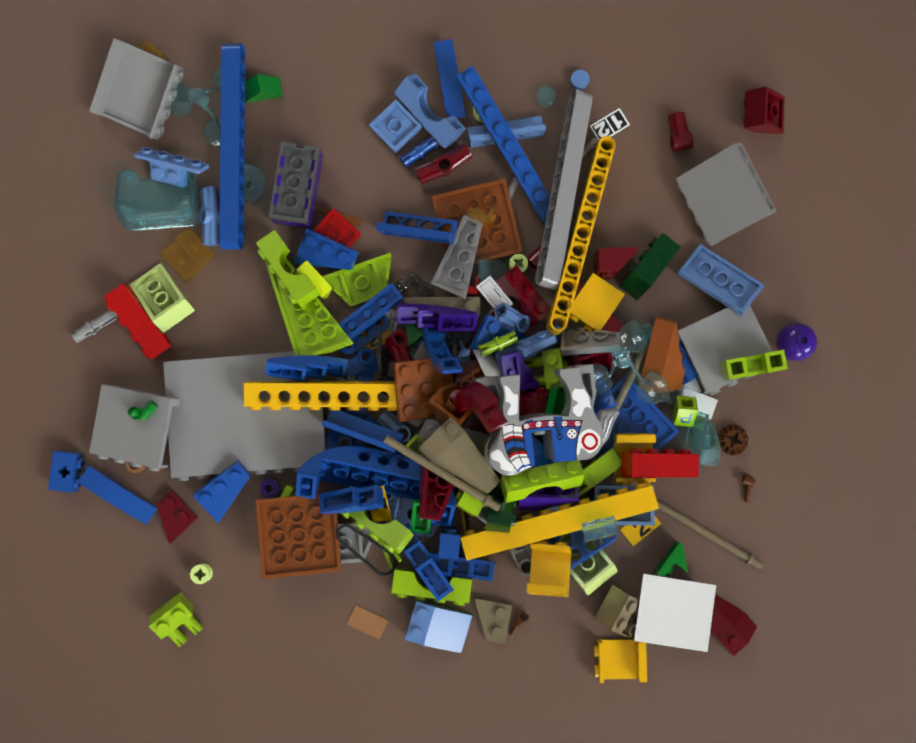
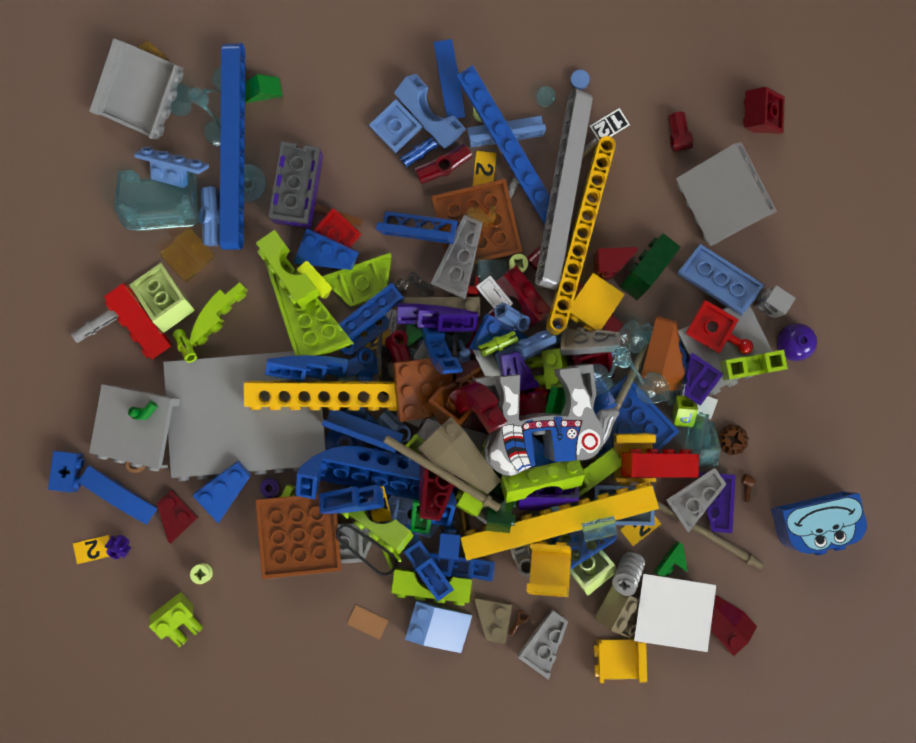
(91, 549): none -> yellow sticker
(117, 547): none -> dark purple gear
(188, 352): none -> lime pin
(210, 319): none -> lime slope
(484, 167): none -> yellow sticker
(543, 644): none -> light grey wing
(628, 573): none -> light grey piece
(696, 497): none -> light grey wing
(700, 379): none -> dark purple wing
(722, 508): none -> dark purple wing
(725, 325): none -> red plate
(774, 301): none -> light grey brick
(821, 523): none -> brick

